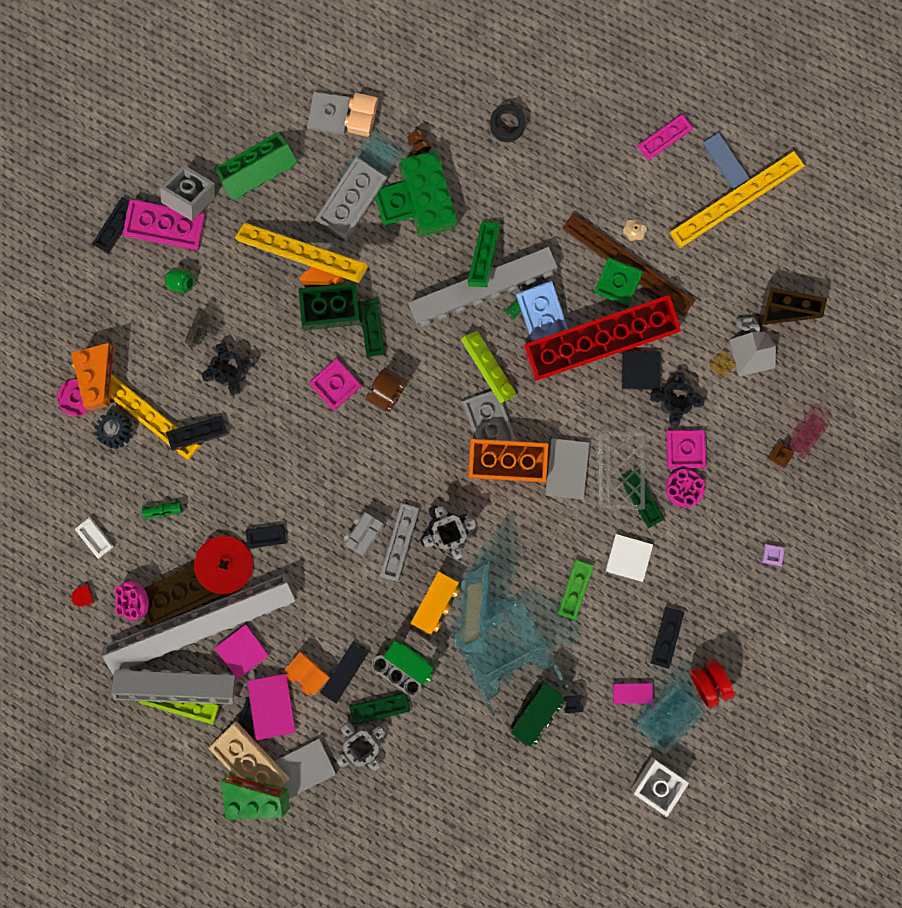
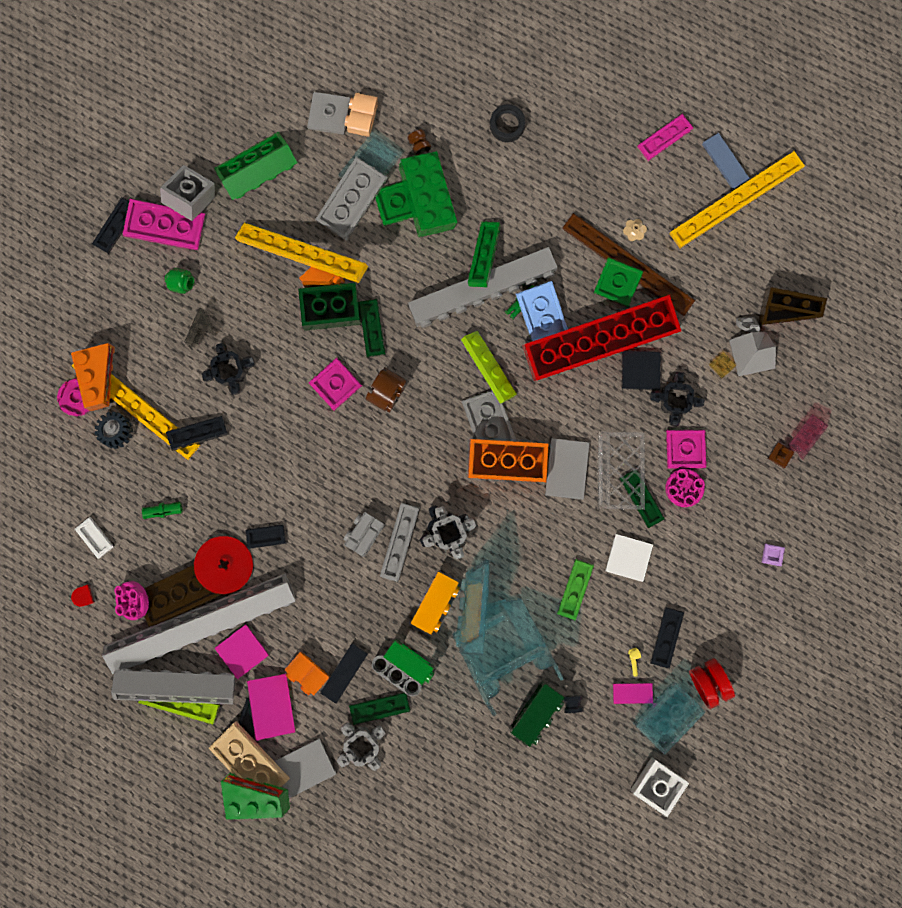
(634, 654): none -> light yellow hand

